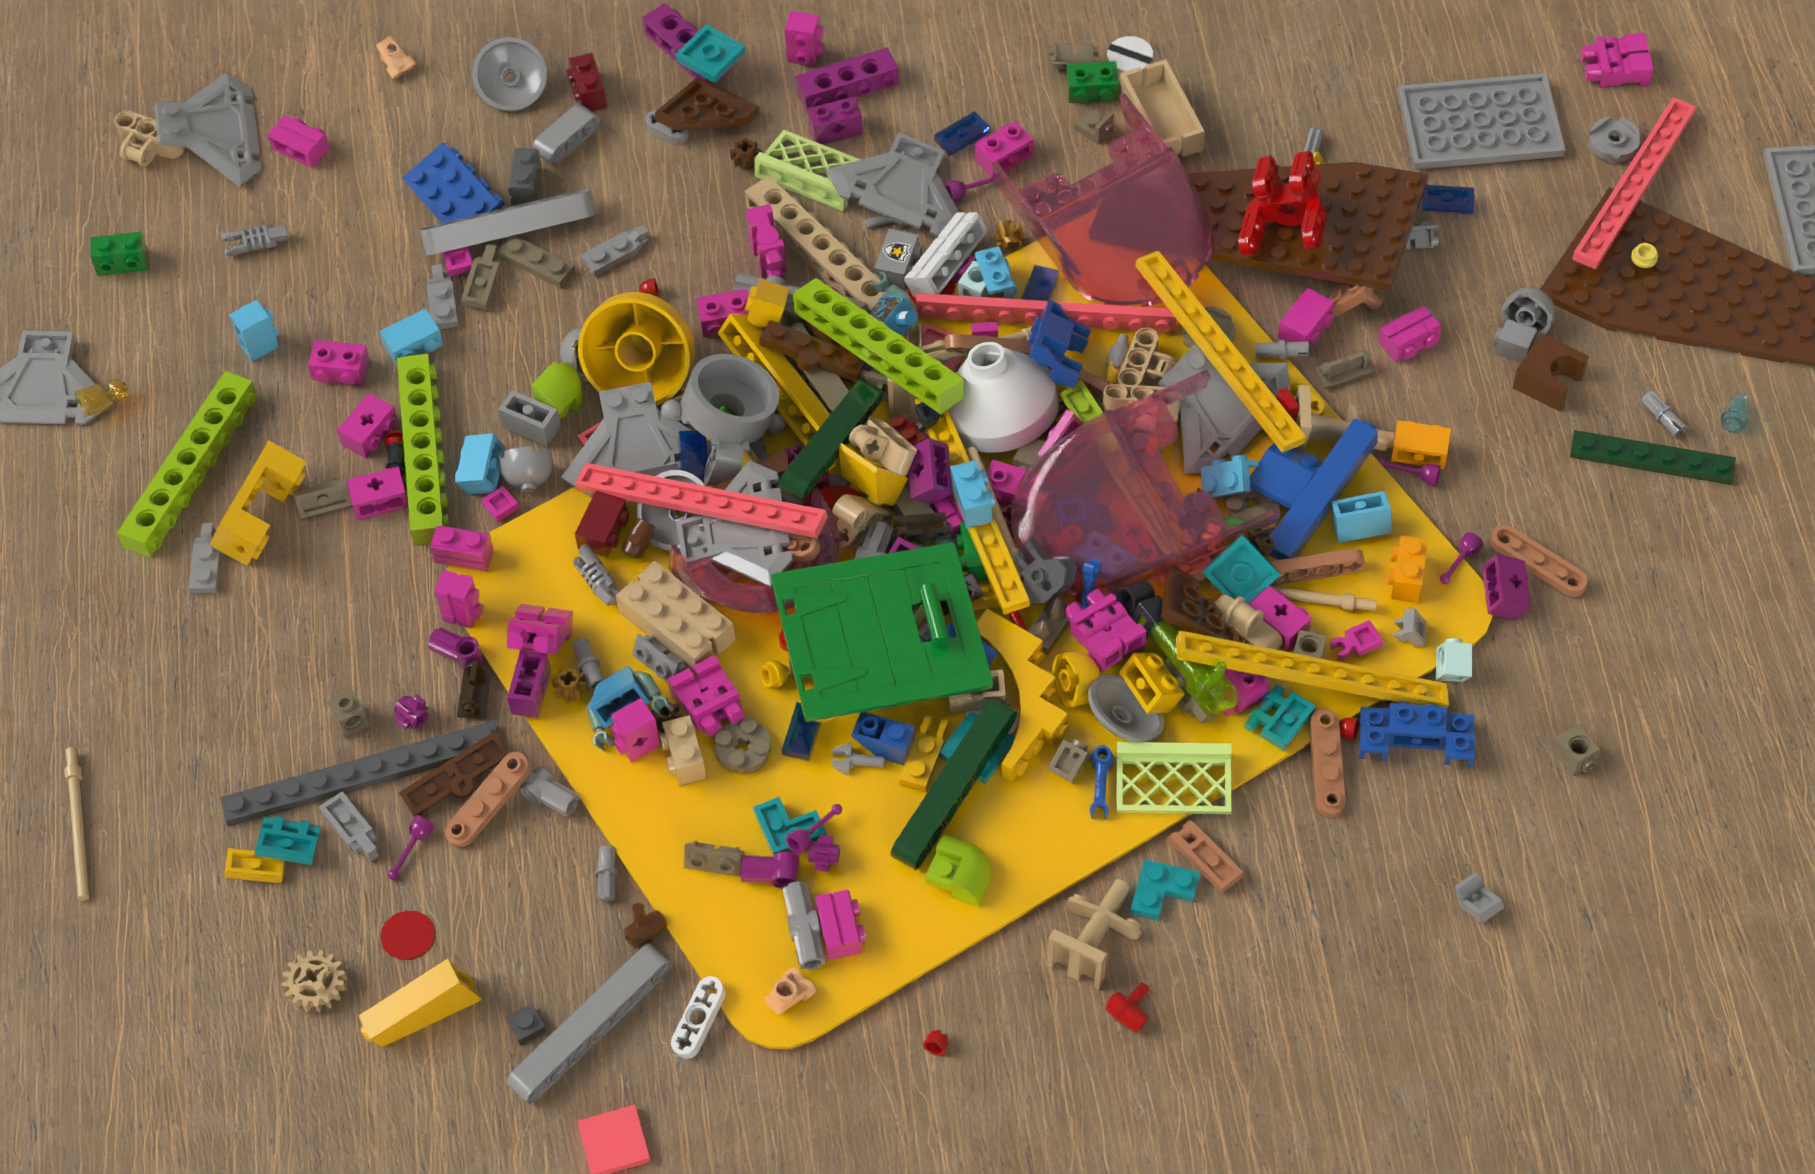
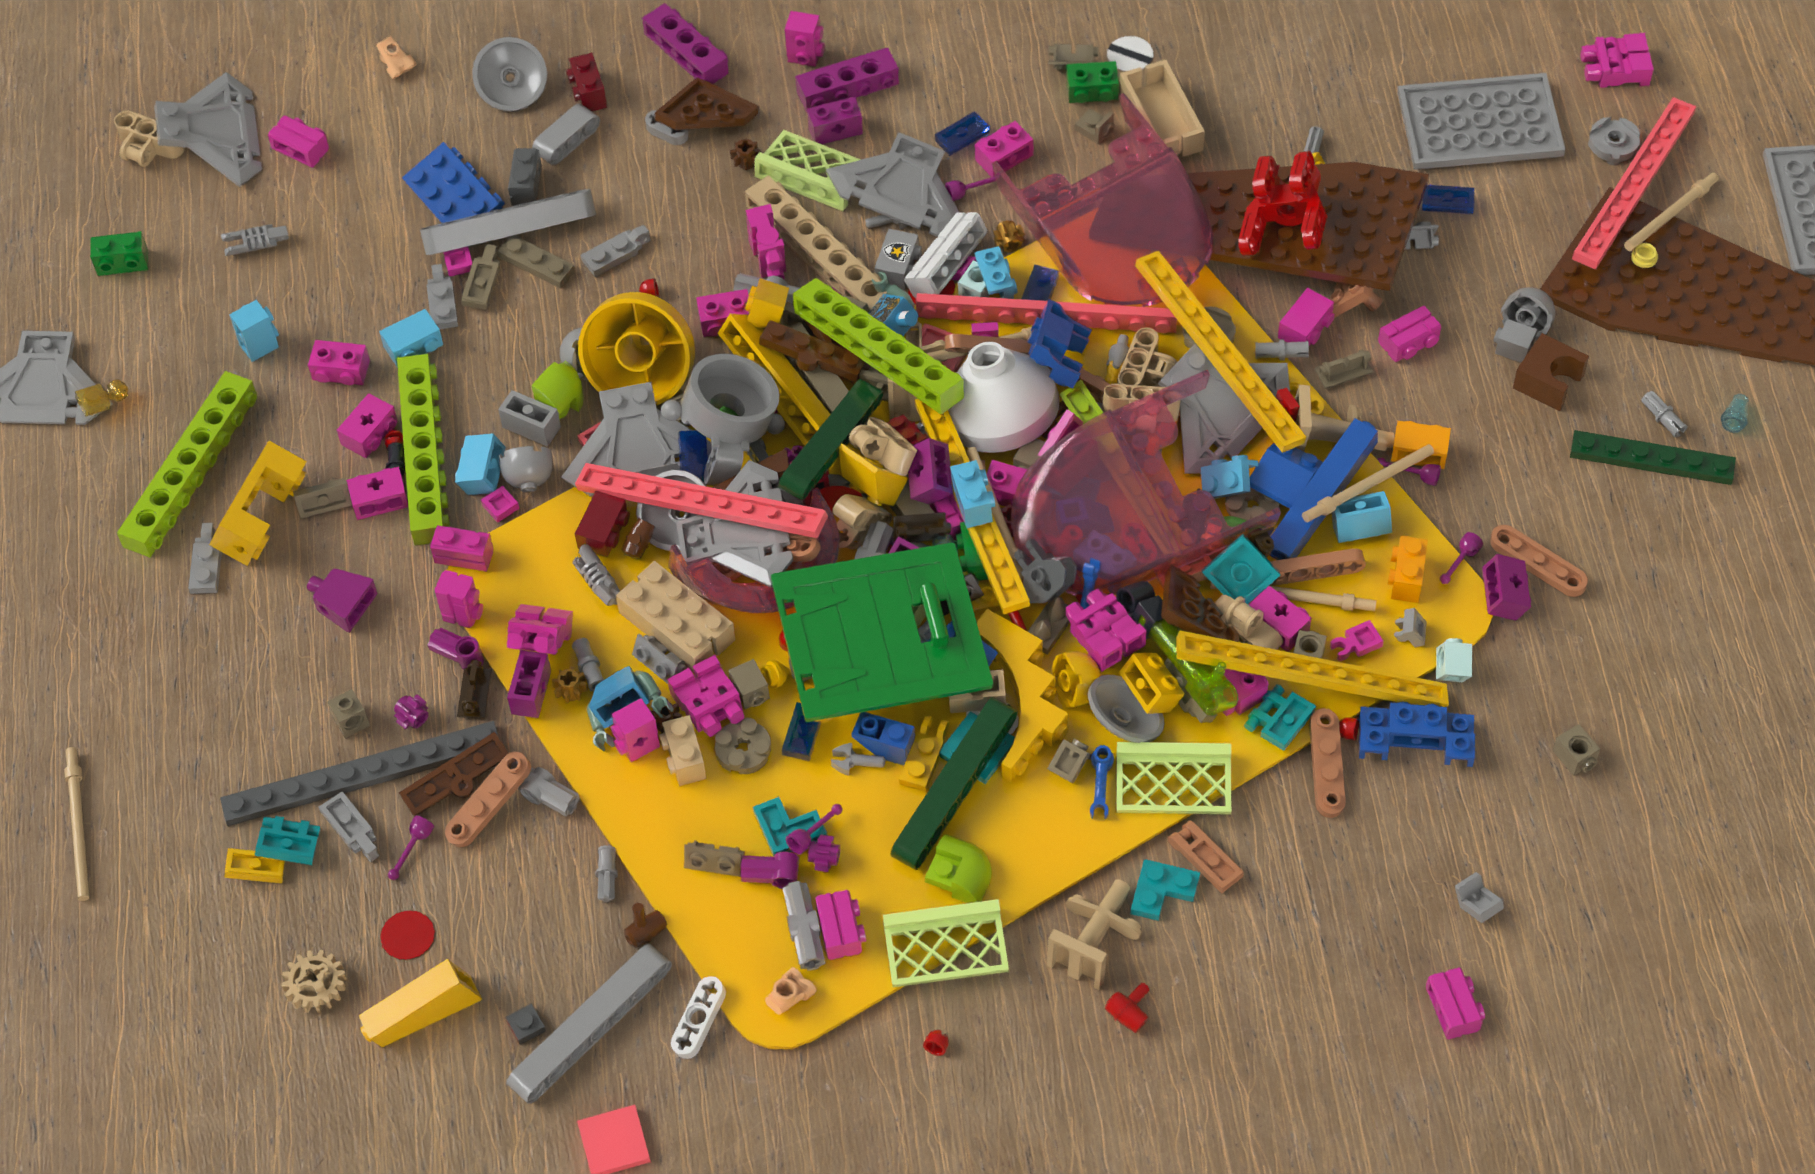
(342, 596): none -> magenta torso
(710, 53): teal plate -> none
(749, 684): none -> dark tan brick
(927, 415): black tile -> none
(945, 918): none -> yellowish green fence
(1328, 504): none -> tan bar
(1454, 1003): none -> dark pink brick
(1698, 190): none -> tan bar

